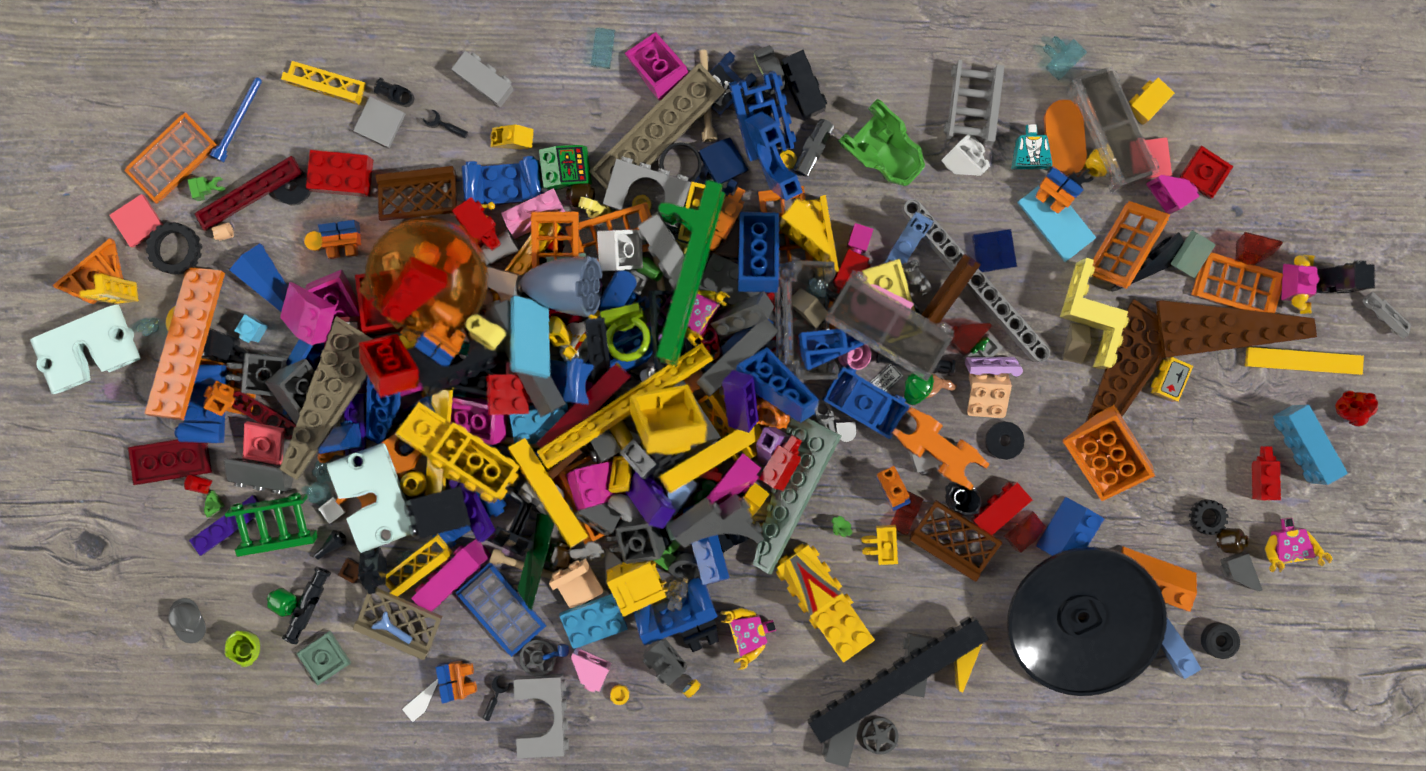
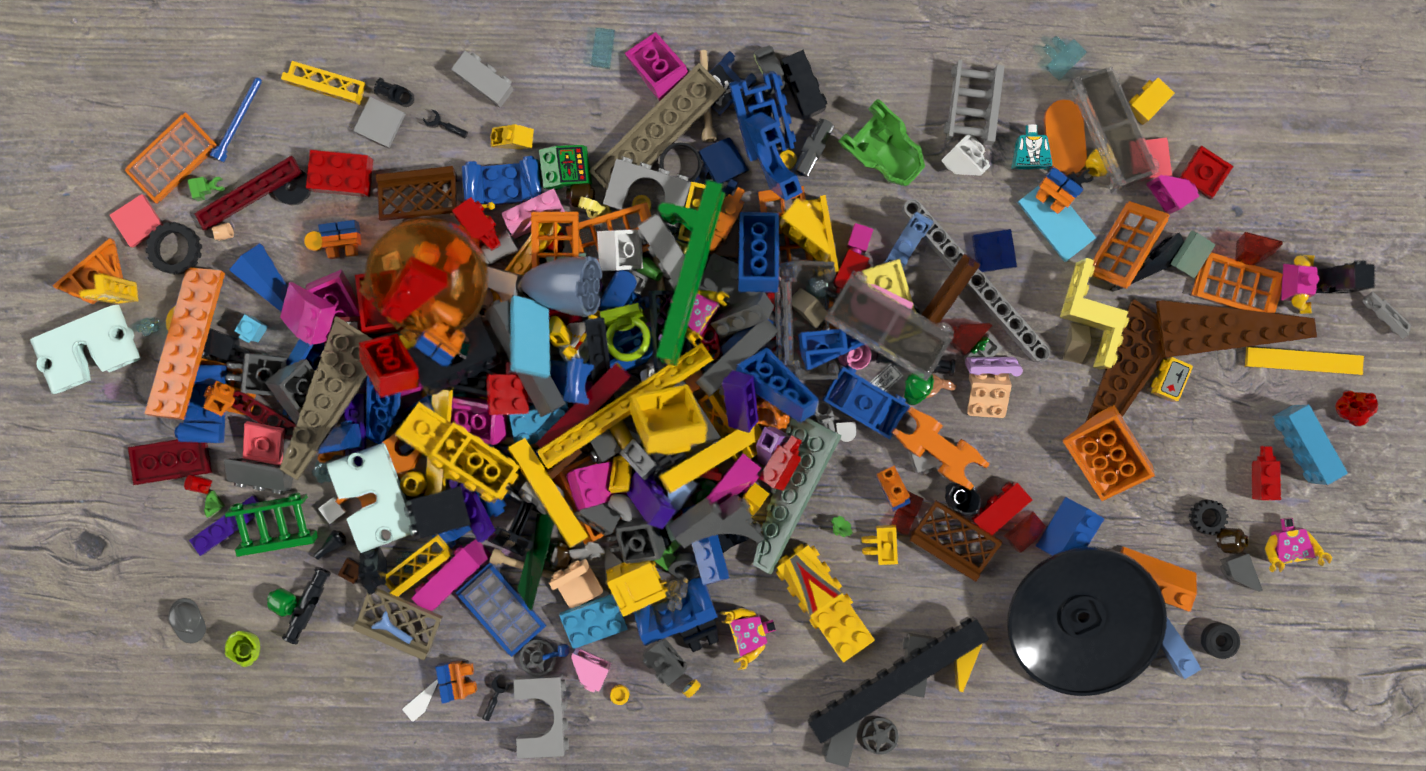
(321, 490): clear light blue plant -> none
(323, 658): sand green tile -> none
(485, 332): light yellow piece -> none
(915, 277): light grey connector -> none
(993, 440): black tile -> none

